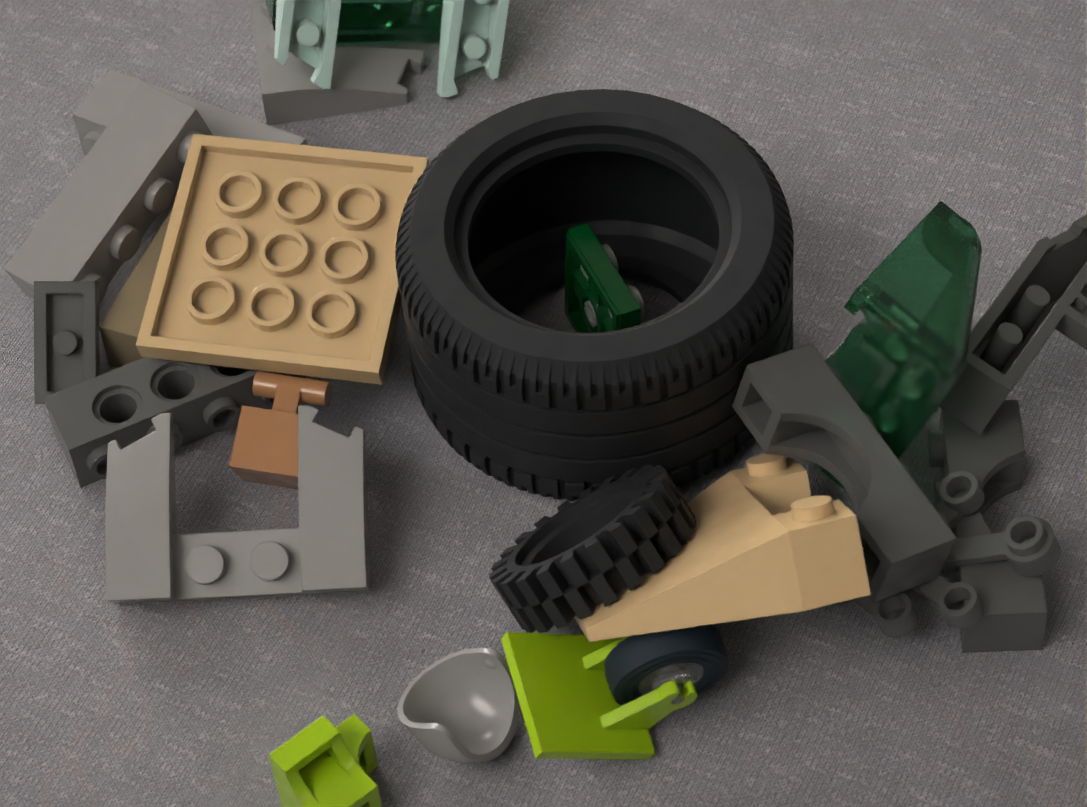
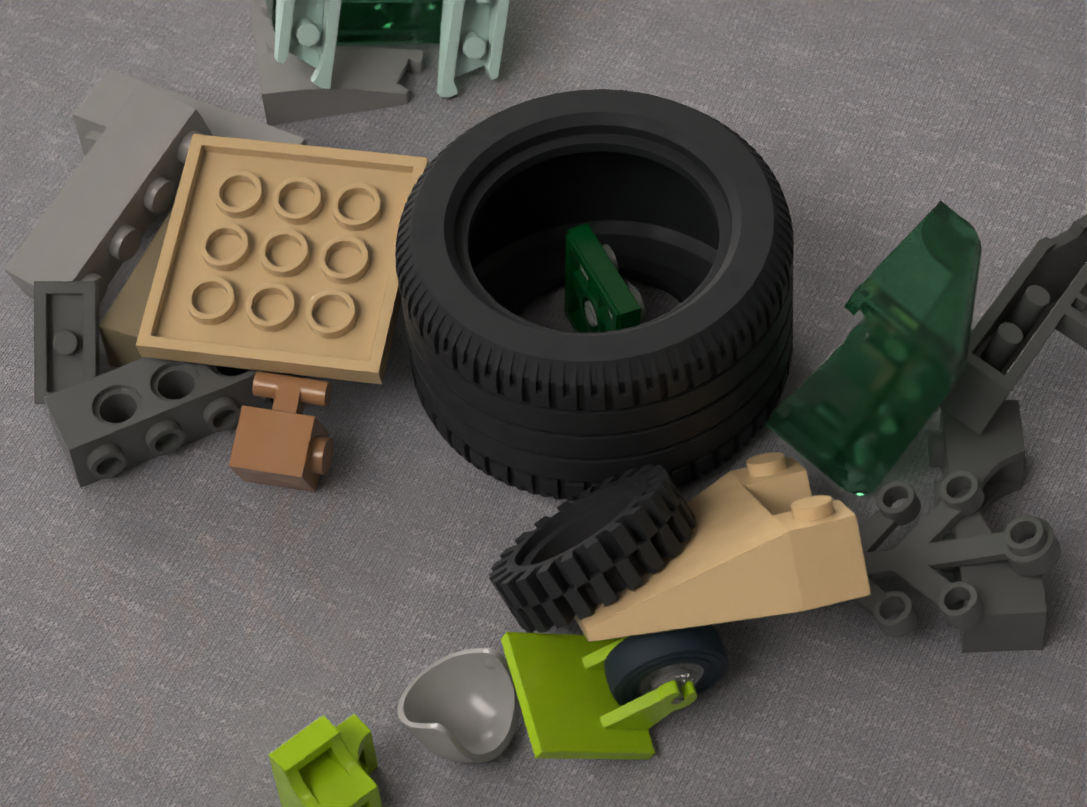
(155, 564): light grey wedge -> none
(804, 411): dark grey arch -> none

